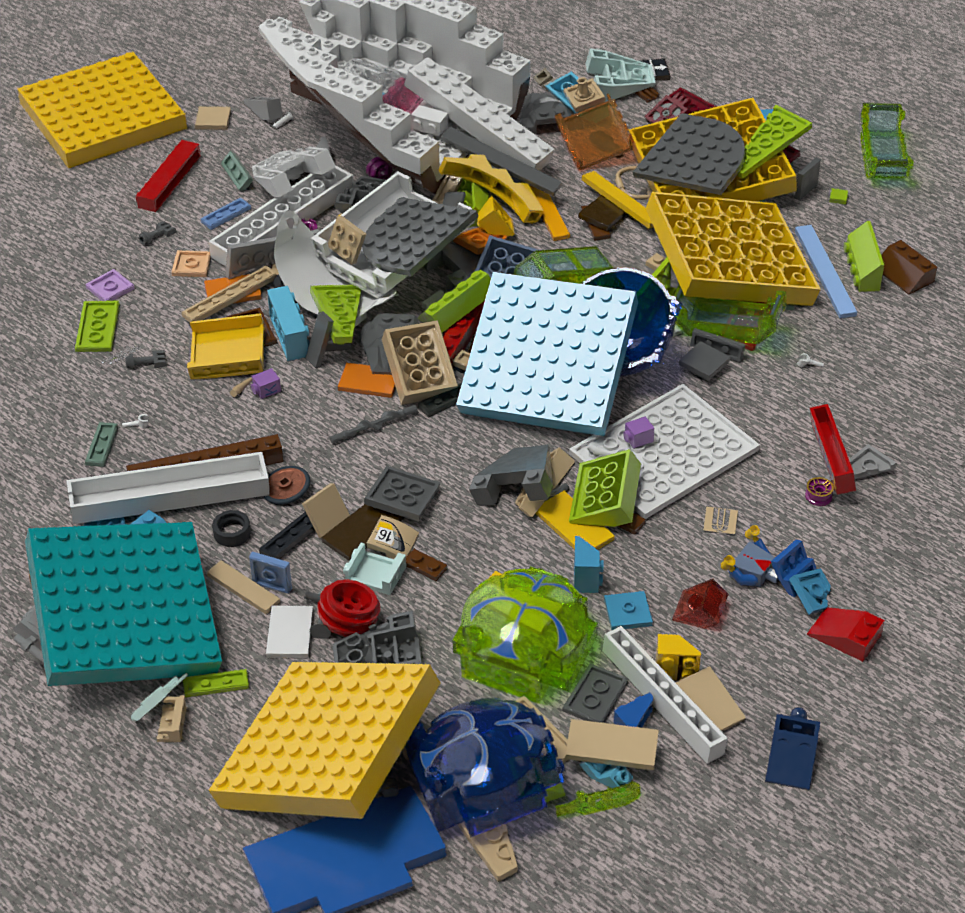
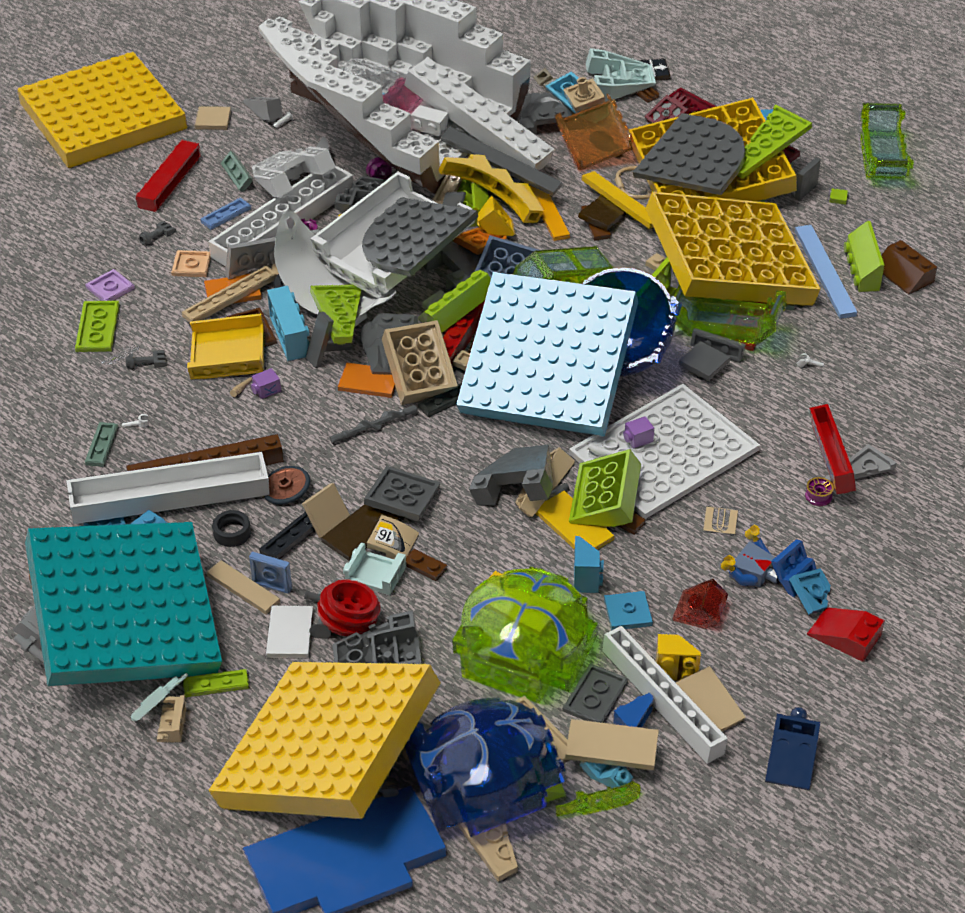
(346, 240): tan plate -> none

